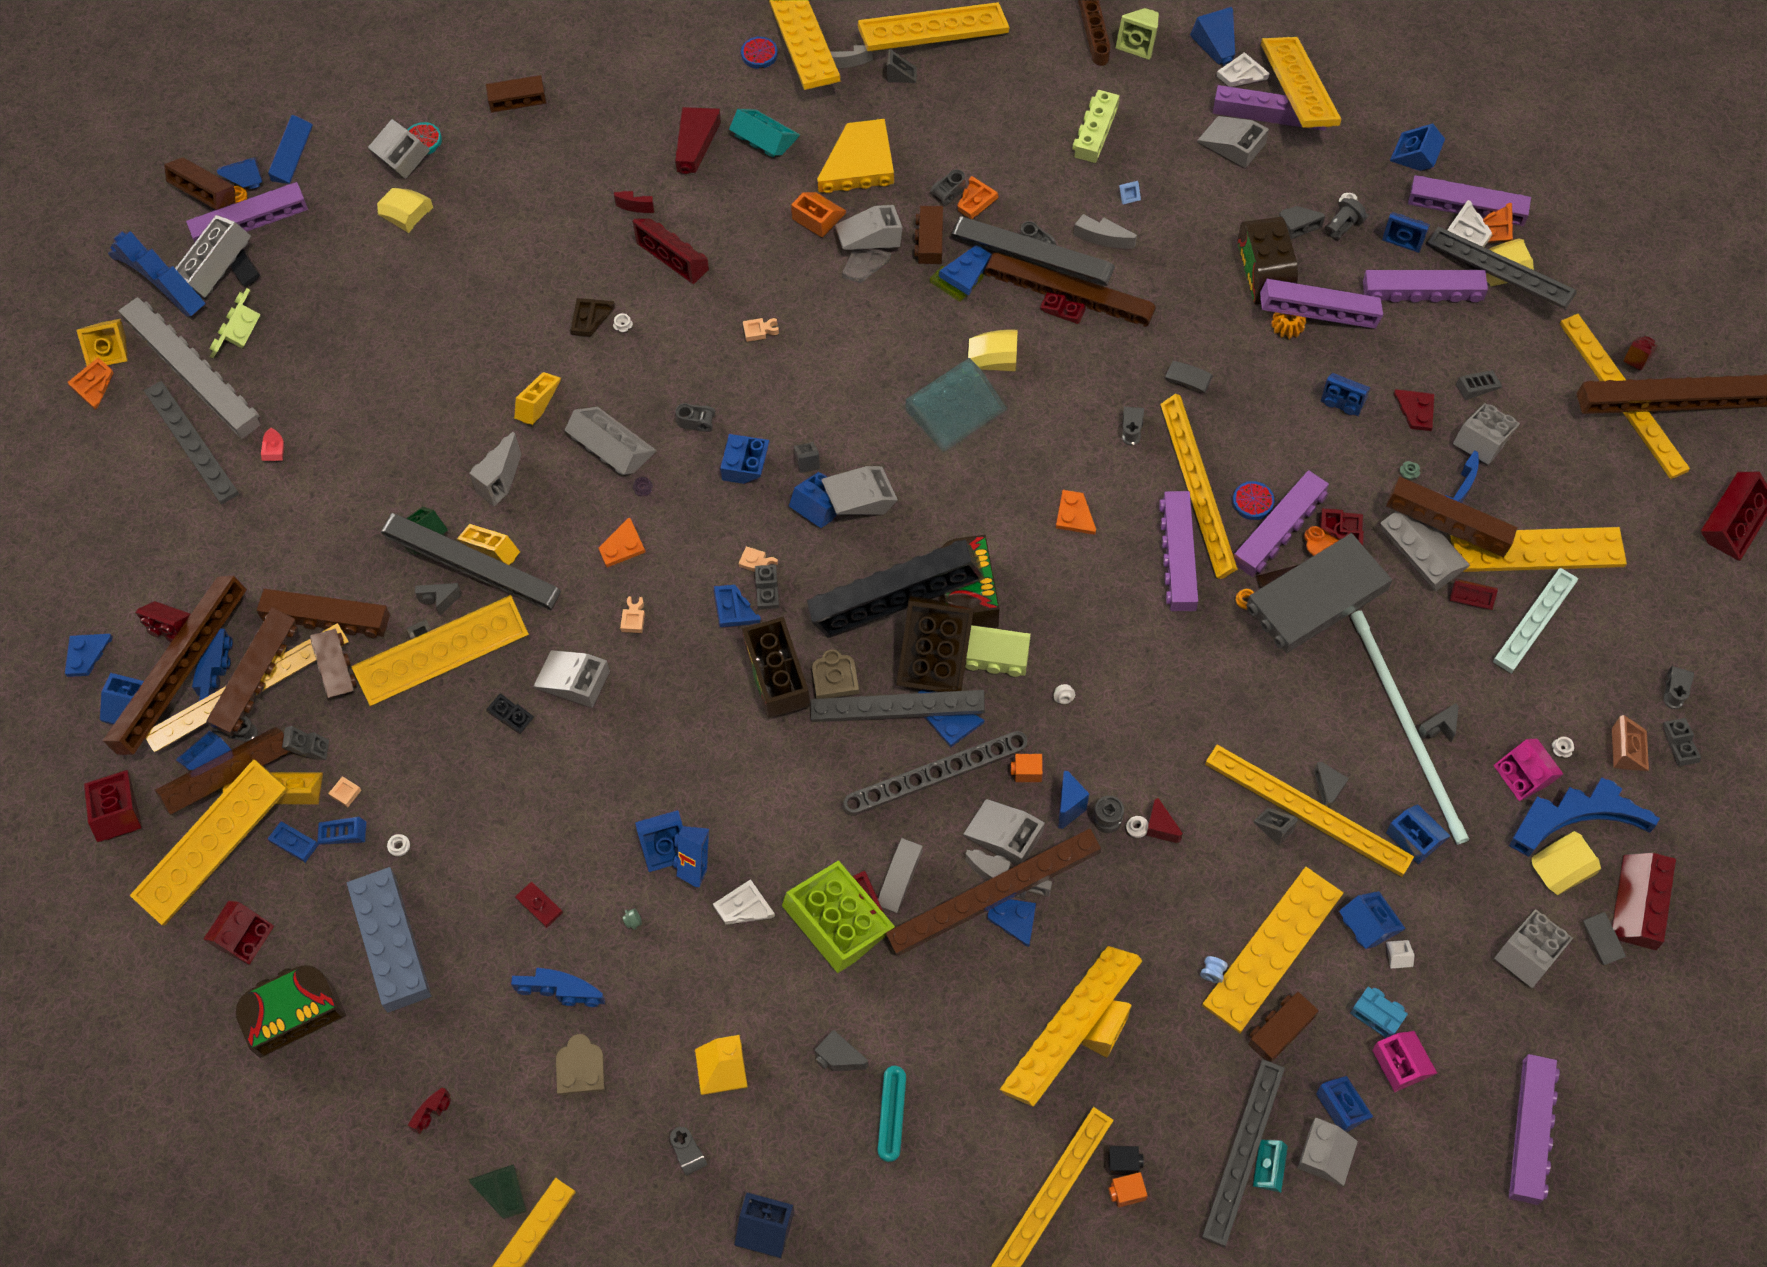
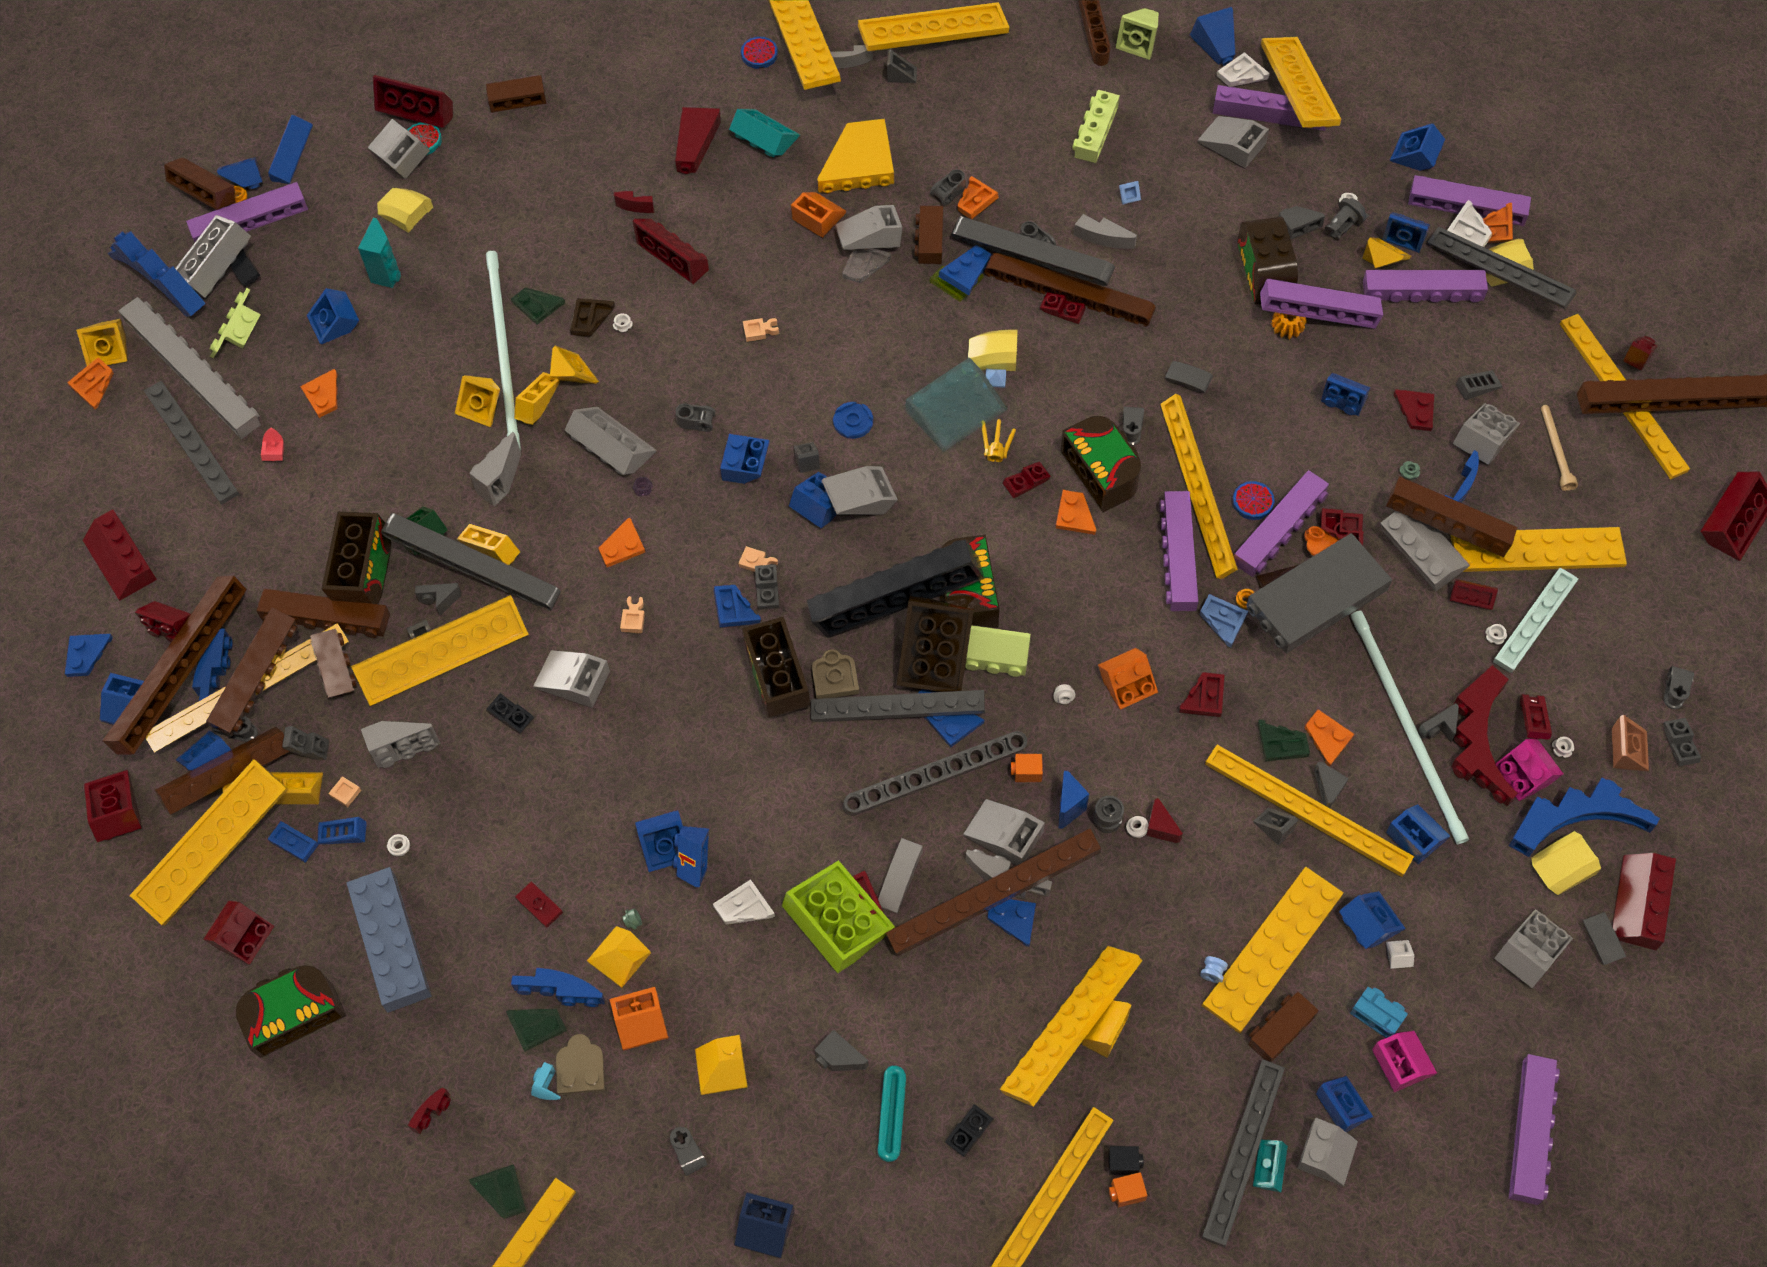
(117, 555): none -> dark red slope
(322, 393): none -> orange wing
(332, 315): none -> blue slope
(357, 558): none -> dark brown brick
(378, 256): none -> teal slope
(398, 740): none -> light grey slope
(412, 101): none -> dark red slope
(477, 399): none -> yellow slope
(493, 266): none -> light aqua piece
(536, 304): none -> clear green wing
(536, 1026): none -> clear green wing
(542, 1080): none -> medium azure plate
(570, 367): none -> yellow slope
(619, 956): none -> yellow slope
(639, 1018): none -> orange slope
(853, 420): none -> blue tile
(969, 1130): none -> black slope
(996, 377): none -> light blue slope
(996, 450): none -> yellow plant
(1029, 478): none -> dark red slope
(1102, 460): none -> brick
(1128, 678): none -> orange slope
(1205, 696): none -> dark red wing
(1223, 618): none -> medium blue wing
(1282, 743): none -> clear green wing
(1328, 736): none -> orange wing
(1382, 253): none -> yellow slope
(1472, 734): none -> dark red arch
(1496, 629): none -> white plate
(1536, 717): none -> dark red plate
(1567, 478): none -> tan piece

